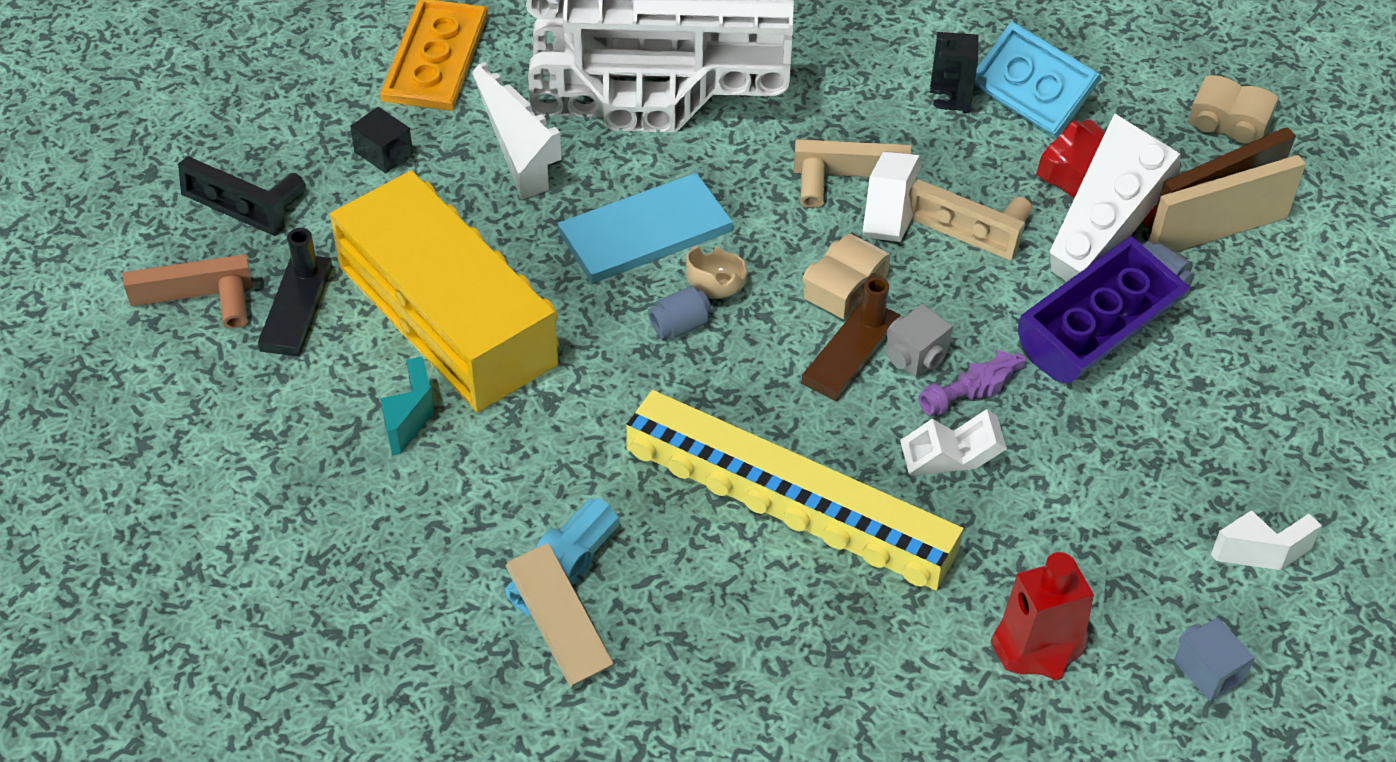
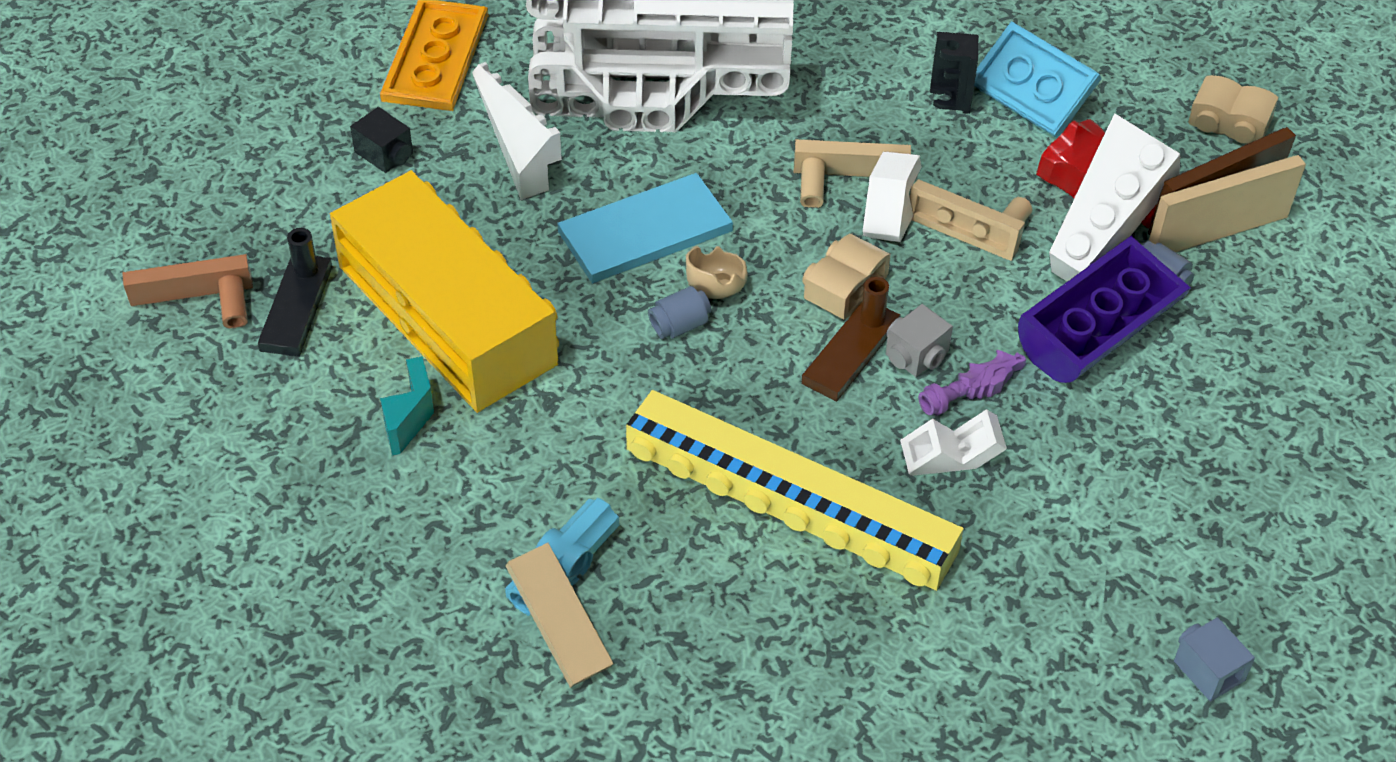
(238, 197): black piece -> none
(1045, 619): red piece -> none
(1255, 544): white slope -> none

